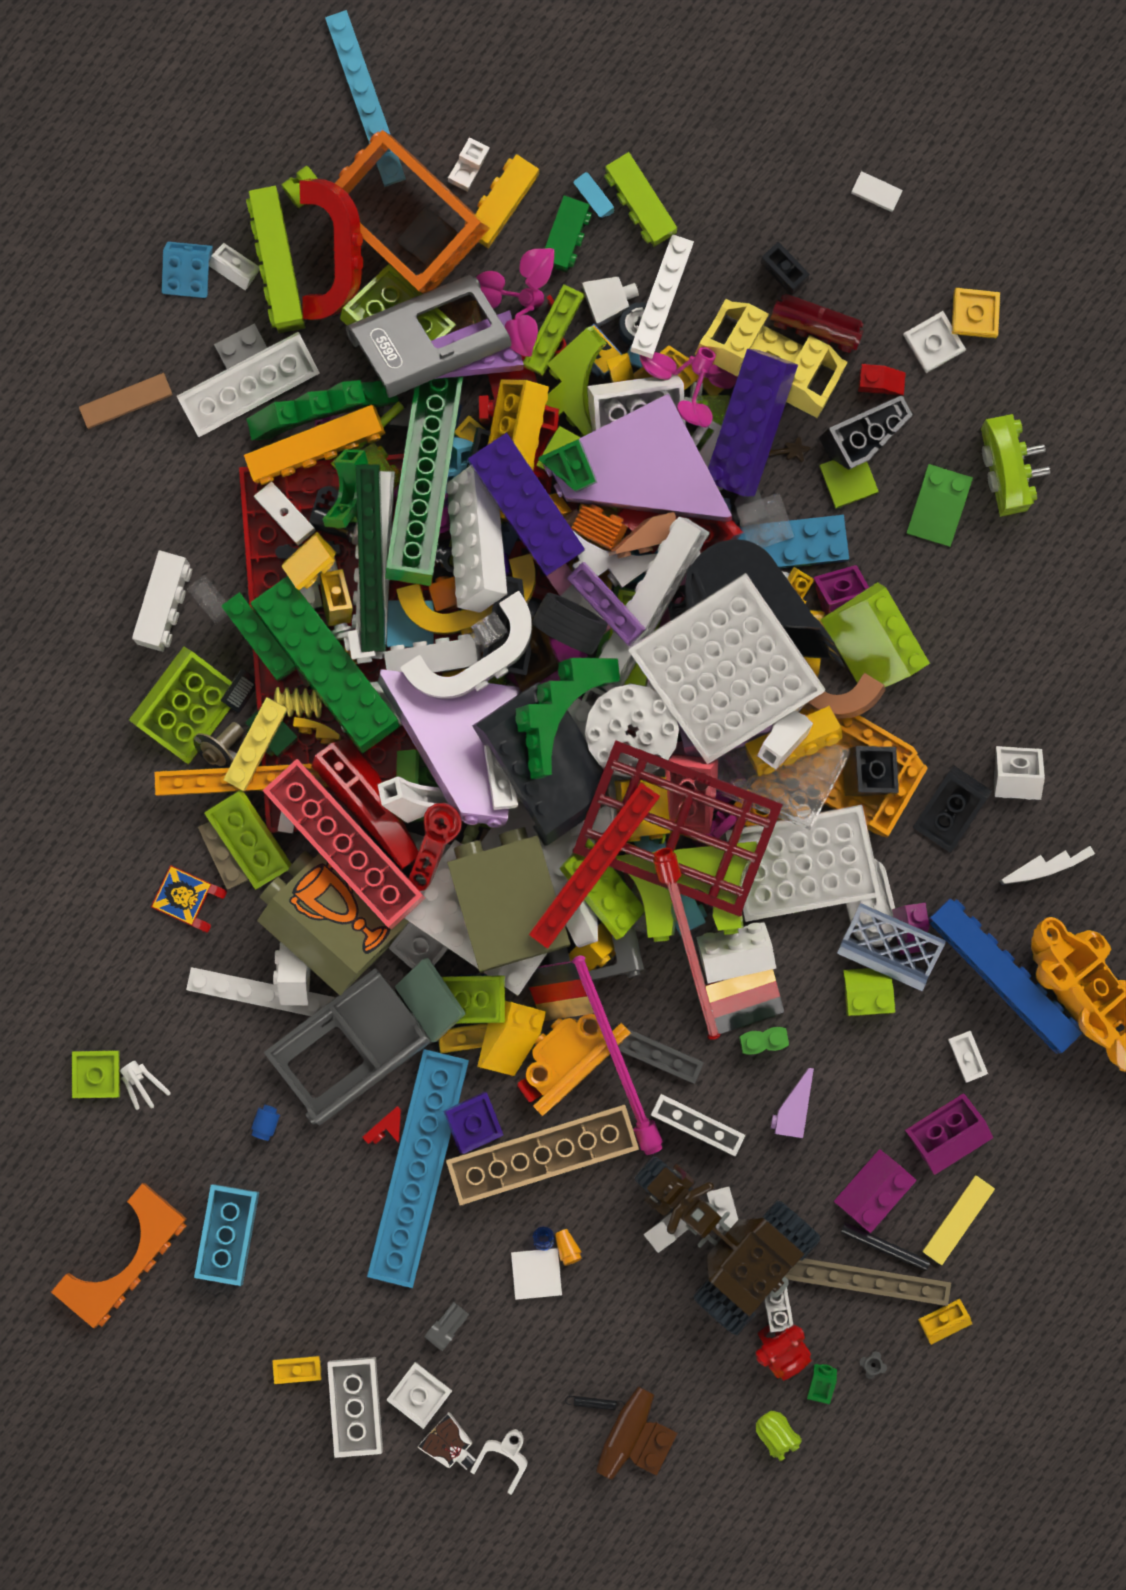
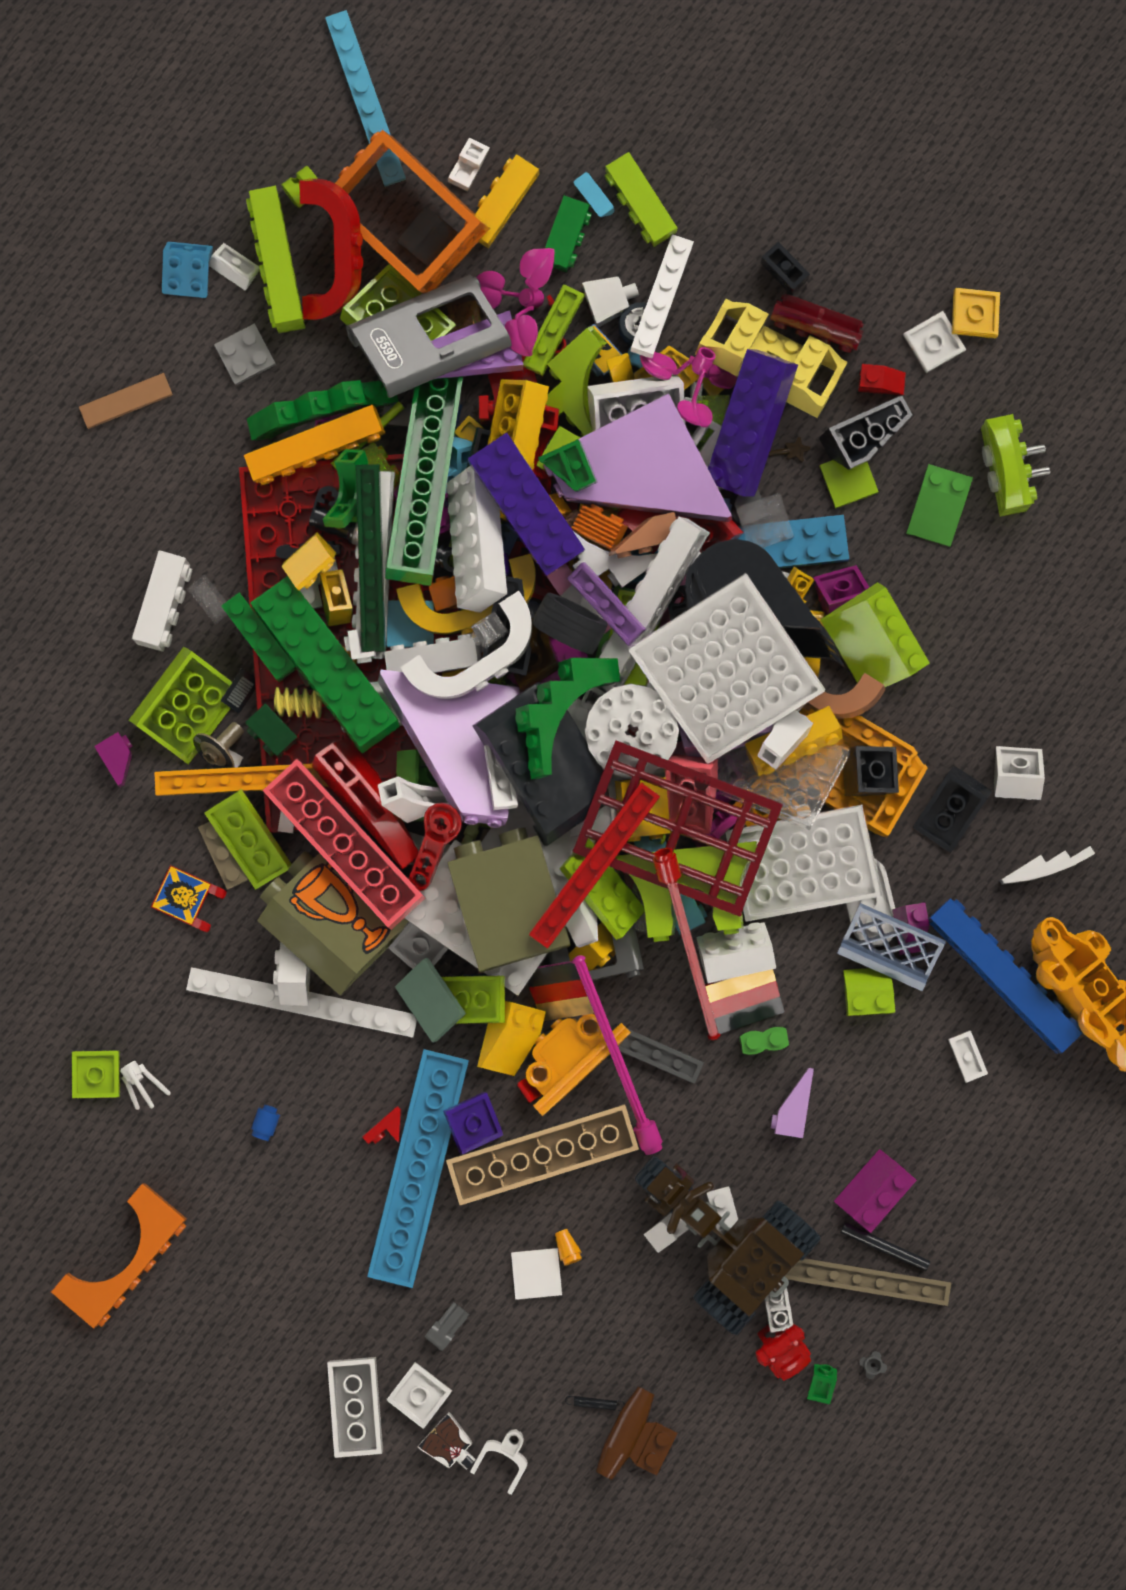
(116, 756): none -> magenta slope
(226, 1235): medium azure brick -> none
(248, 384): white plate -> none
(255, 744): light yellow plate -> none
(277, 505): white tile -> none
(297, 1369): yellow plate -> none
(323, 732): yellow slope -> none
(341, 631): white plate -> none
(374, 1024): dark grey piece -> none
(463, 1038): yellow tile -> none
(543, 1245): clear blue bush -> none
(697, 1125): white brick -> none
(777, 1434): lime piece -> none
(876, 191): white tile -> none
(945, 1321): yellow slope -> none
(949, 1133): magenta slope -> none
(958, 1220): light yellow tile -> none

